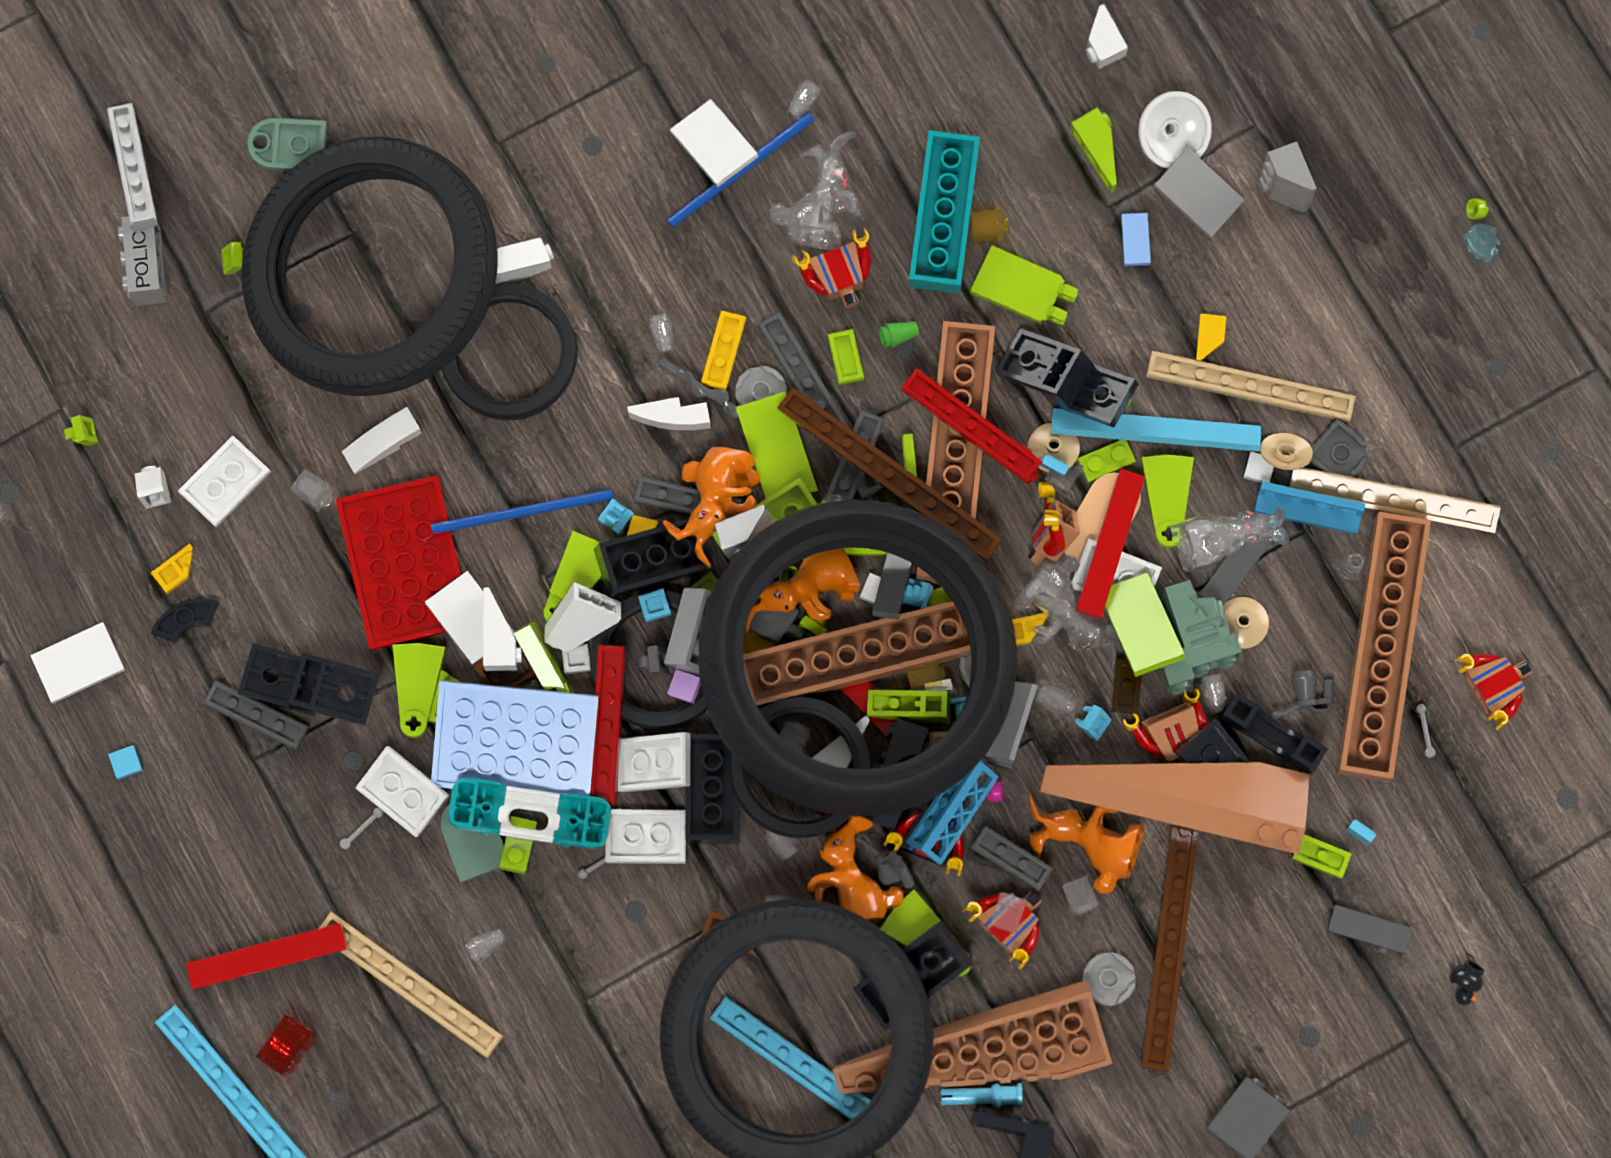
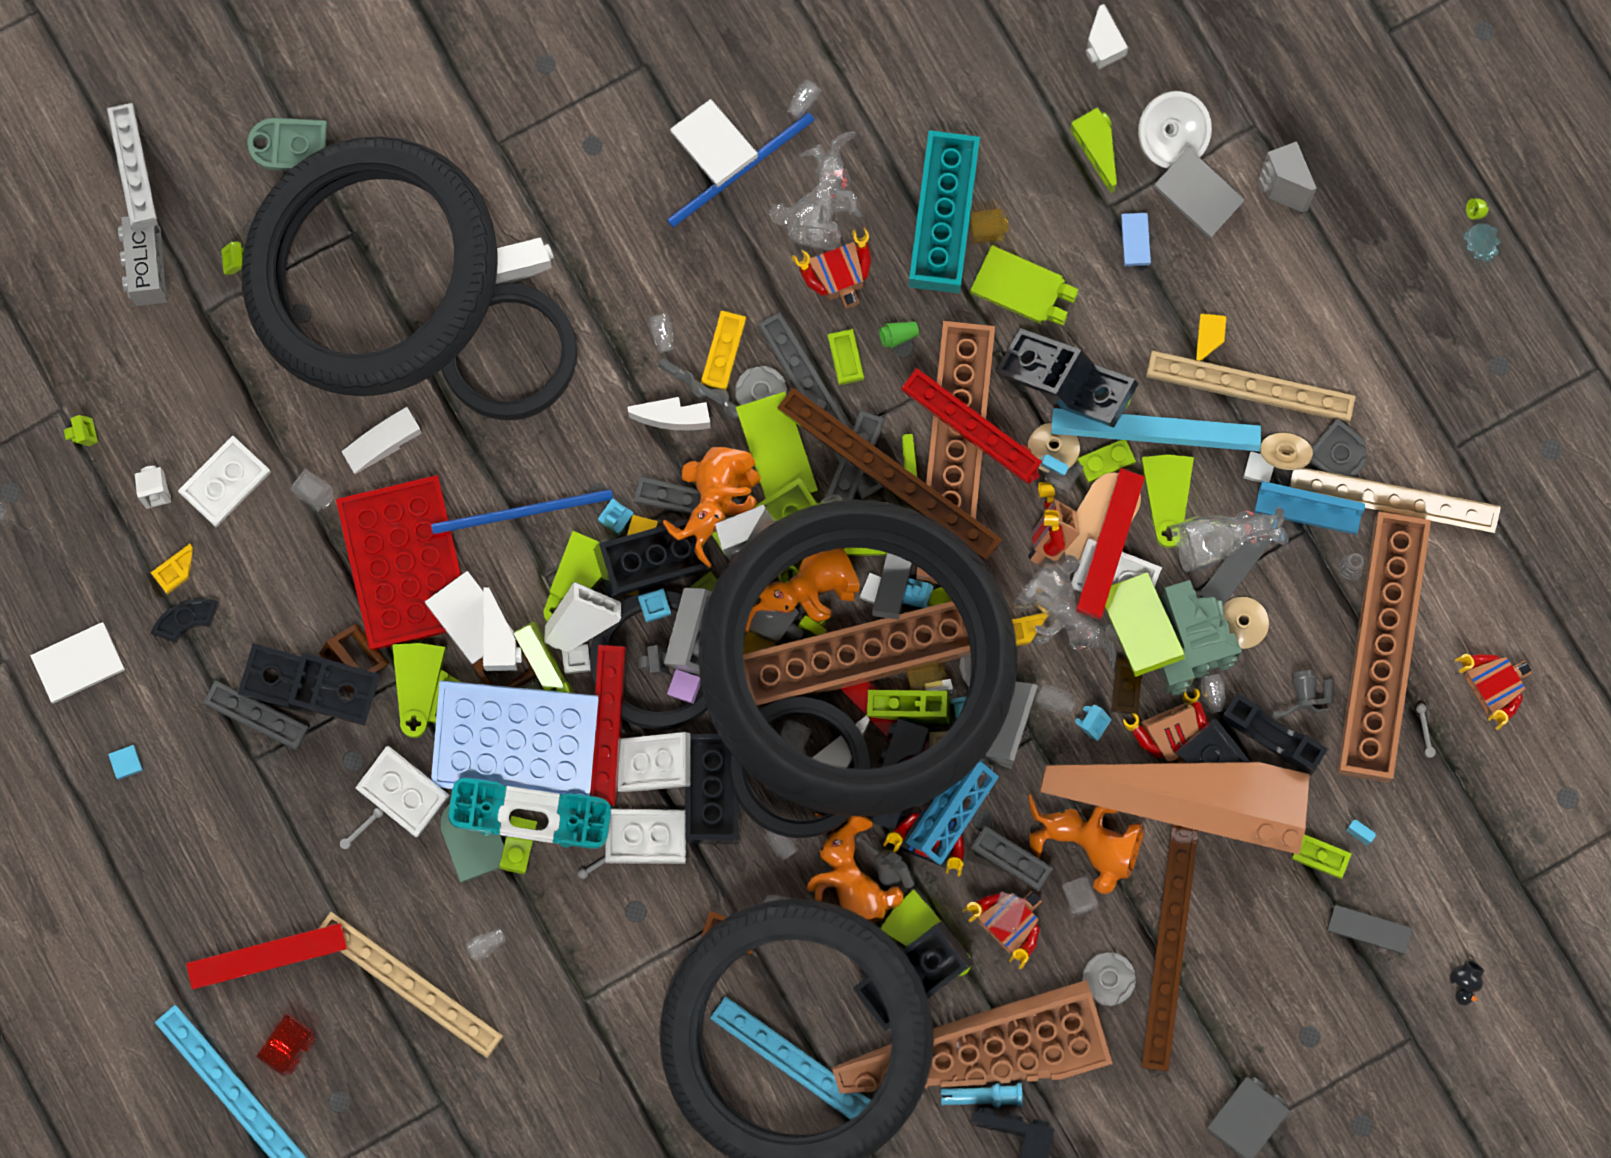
(335, 652): none -> reddish brown tile
(996, 793): dark pink hinge -> none

